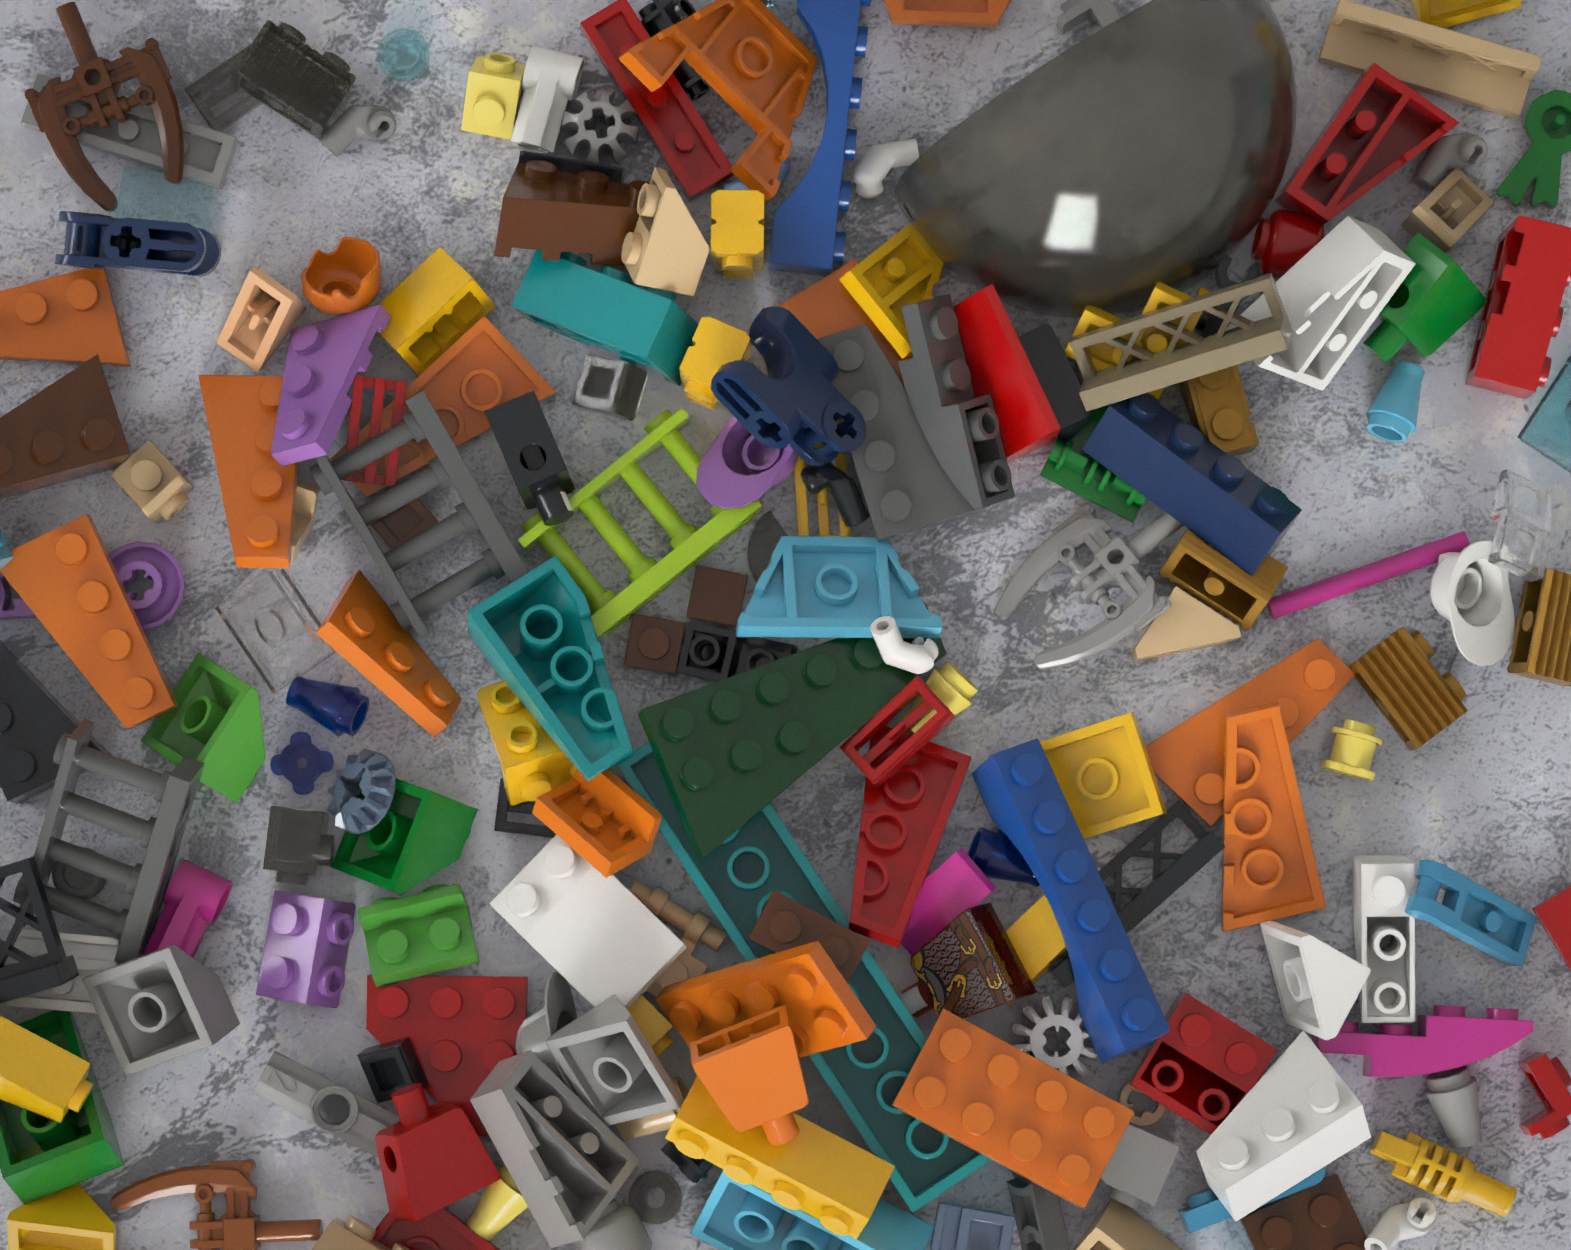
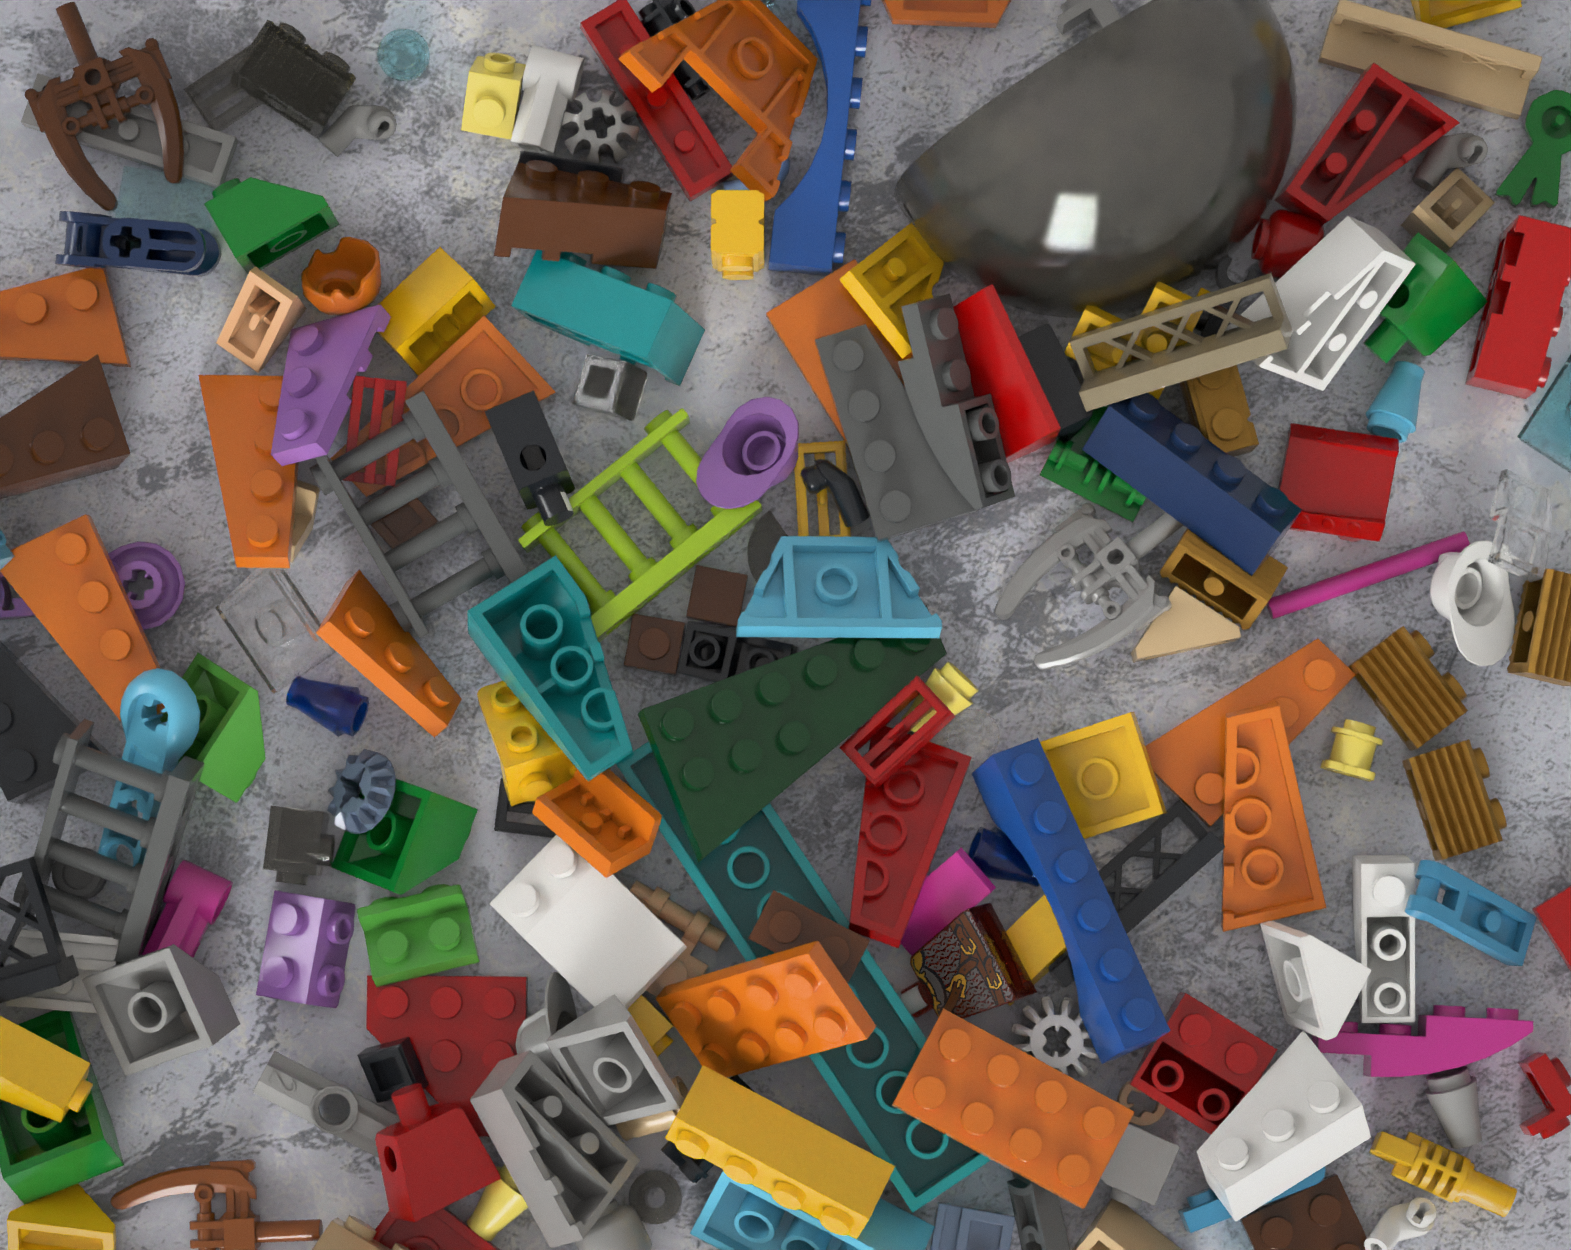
(151, 744): none -> medium azure beam
(153, 483): tan bracket -> none
(267, 219): none -> green slope
(302, 778): clear blue plate -> none
(666, 243): tan slope -> none
(712, 347): yellow brick -> none
(755, 1074): orange torso -> none
(797, 396): dark blue piece -> none
(877, 163): white arm -> none
(896, 652): white arm -> none
(1339, 481): none -> red slope
(1454, 799): none -> pearl gold brick

